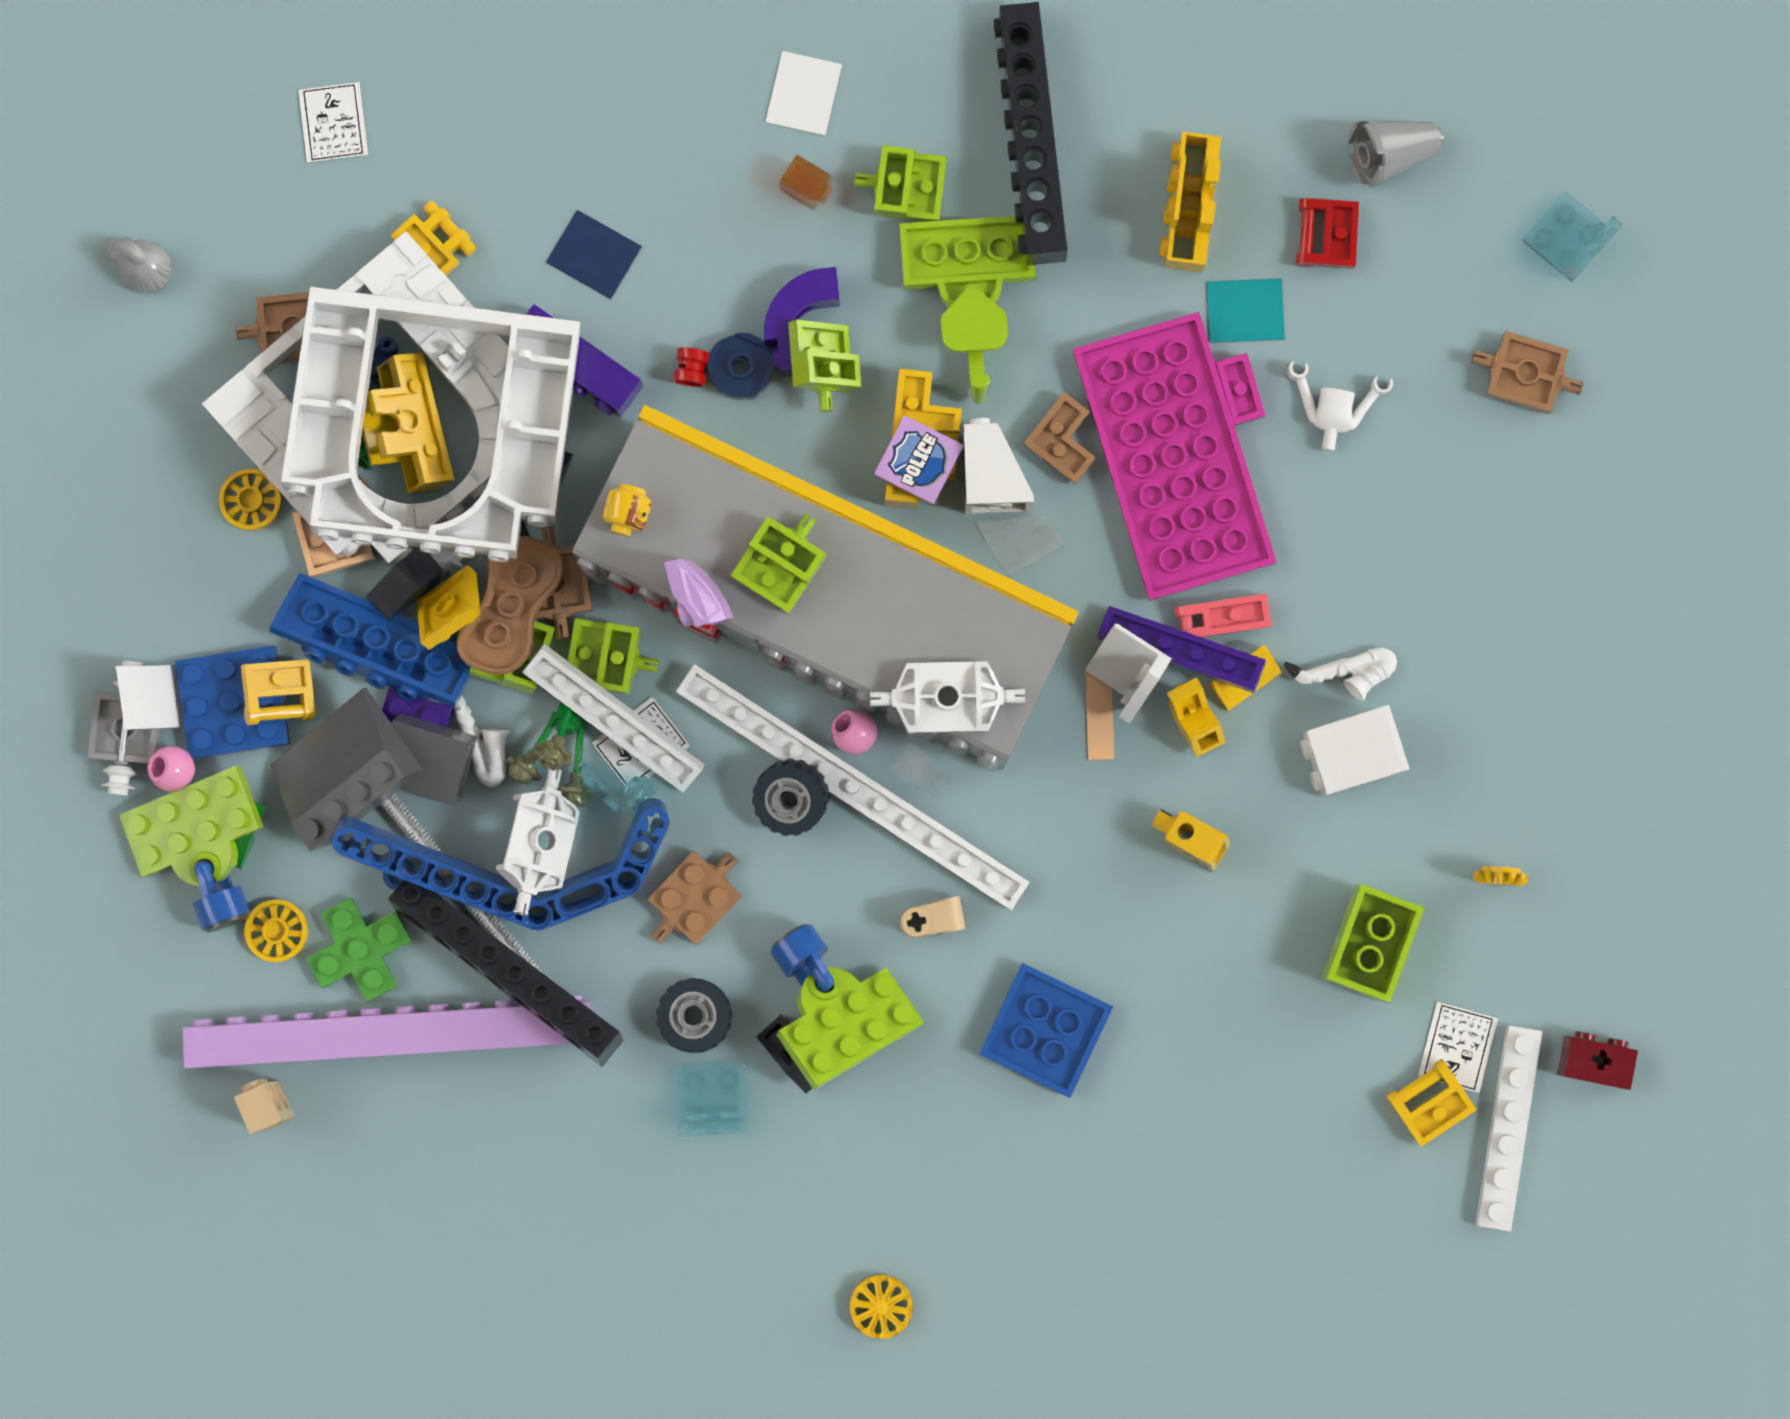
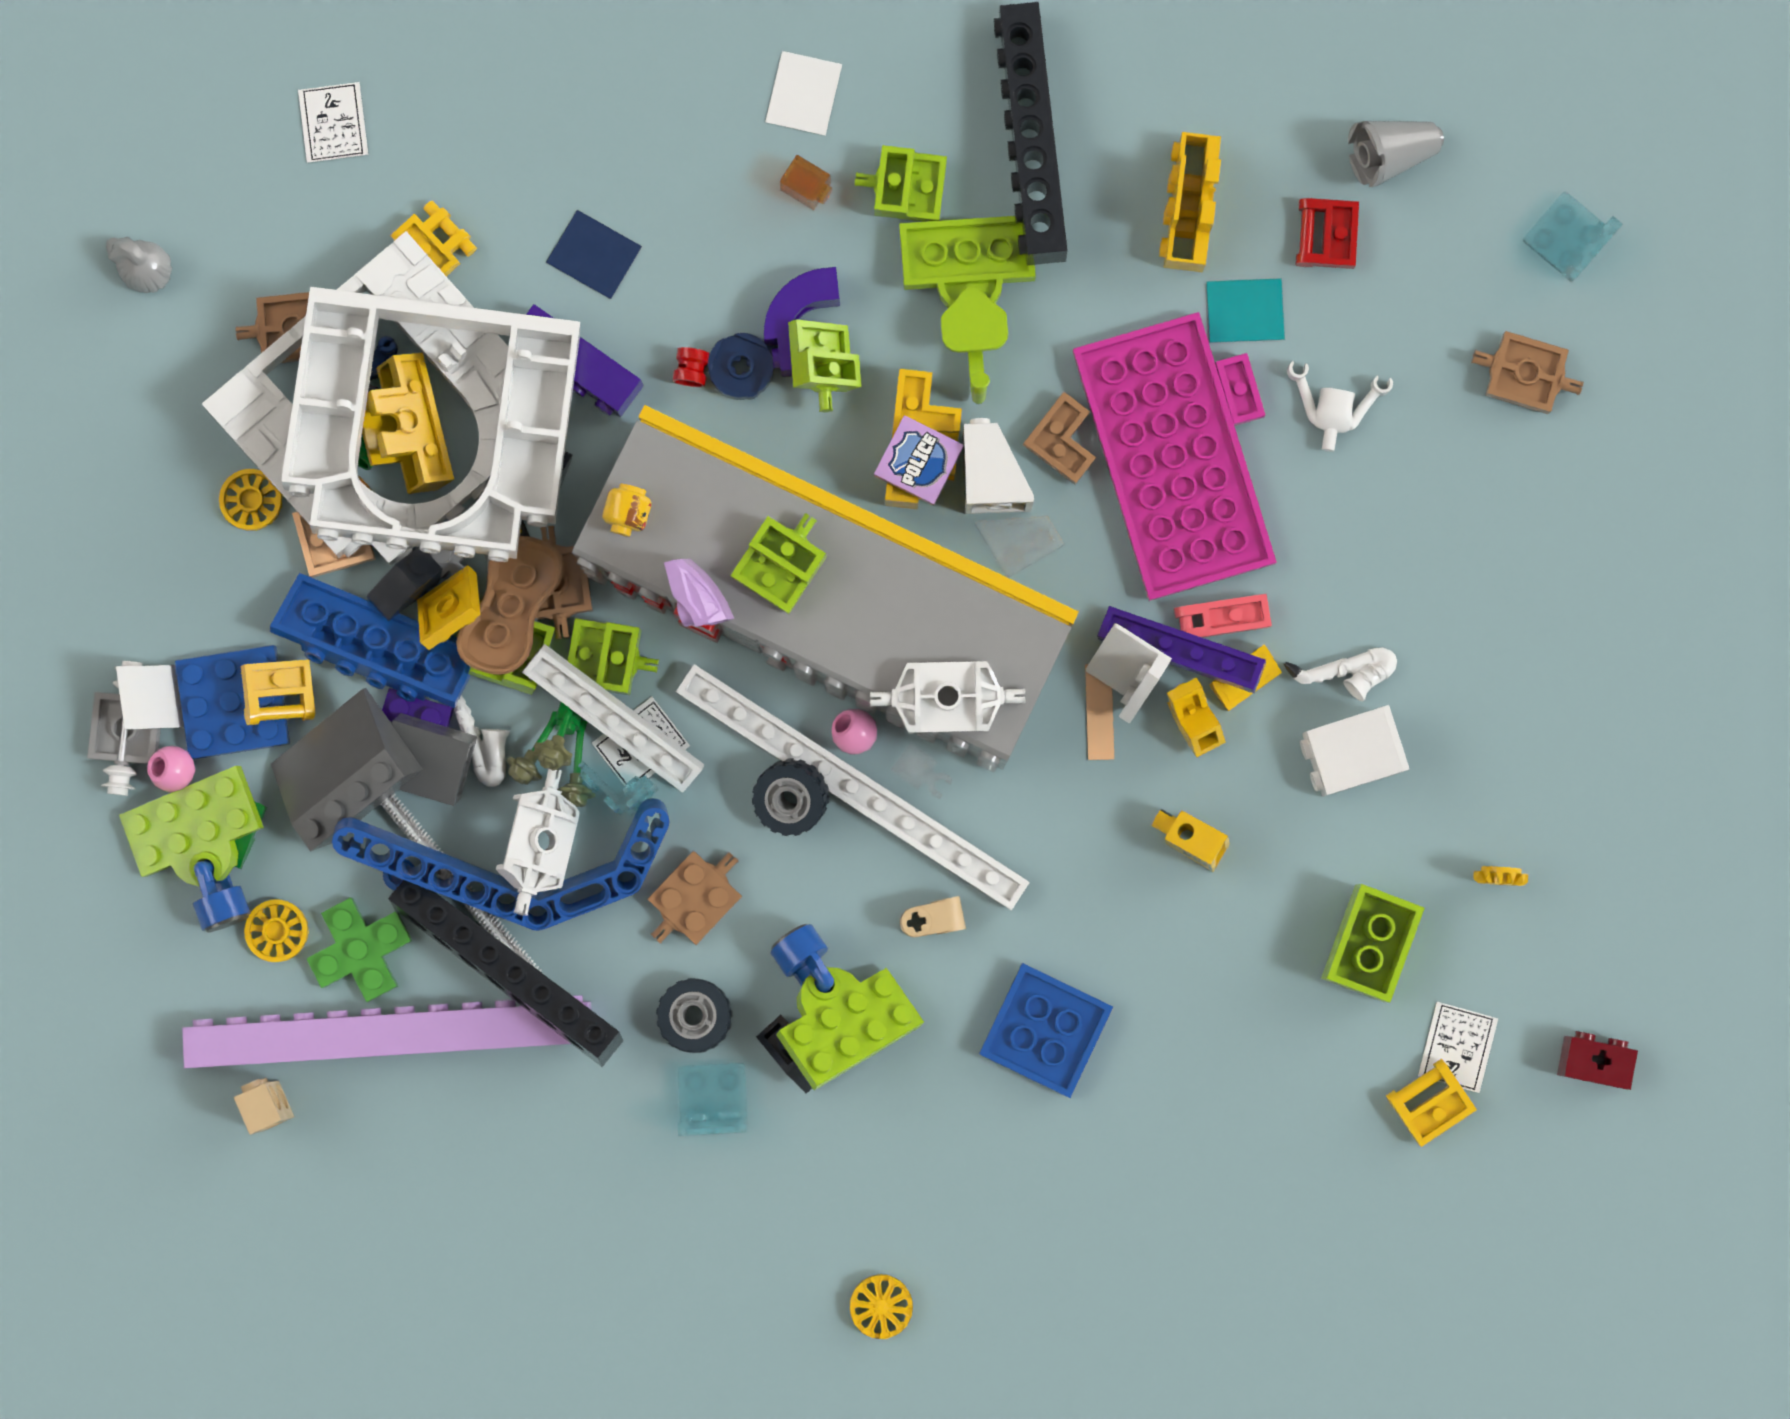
(1508, 1128): white plate -> none

